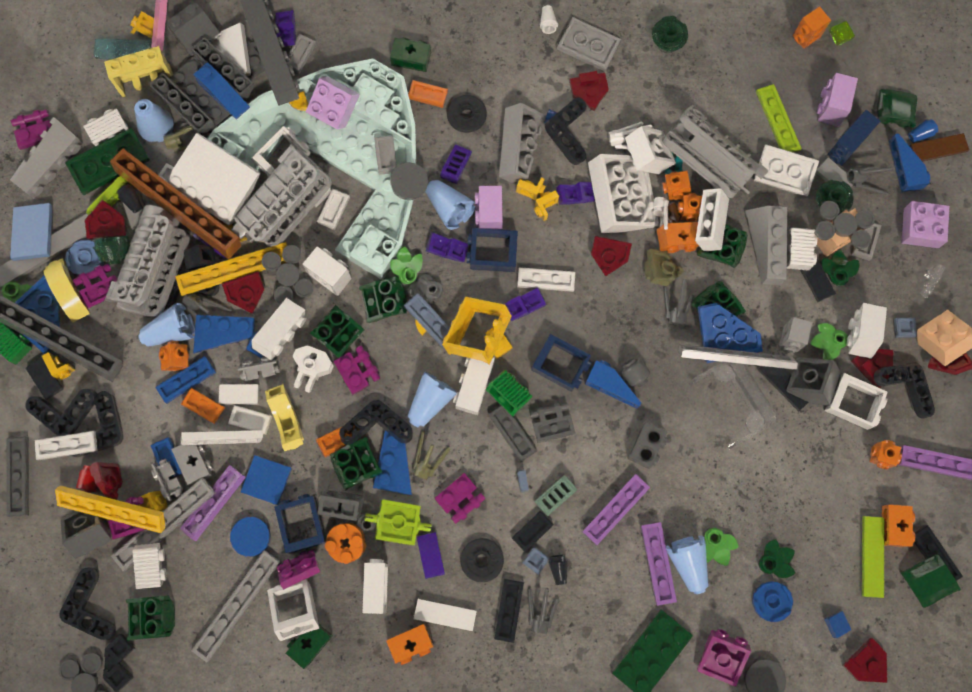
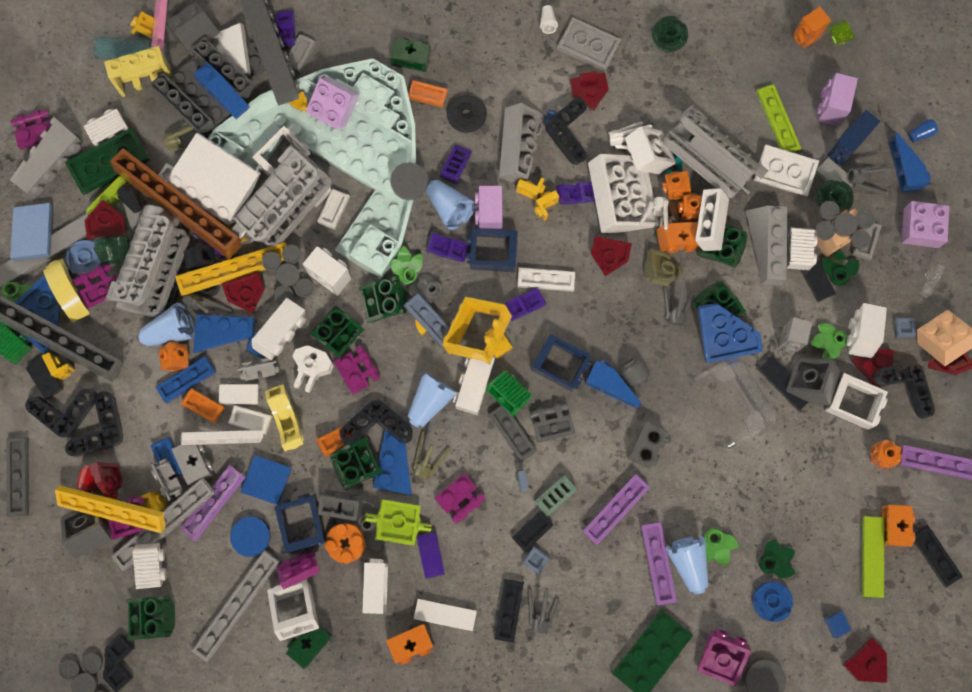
(65, 445): white tile -> none
(80, 613): black beam -> none
(152, 121): light blue cone -> none
(385, 154): light grey tile -> none
(470, 554): black wheel -> none
(559, 566): black cone -> none
(737, 357): light grey tile -> none
(897, 108): dark green slope -> none
(930, 580): dark green slope -> none
(940, 147): reddish brown tile -> none

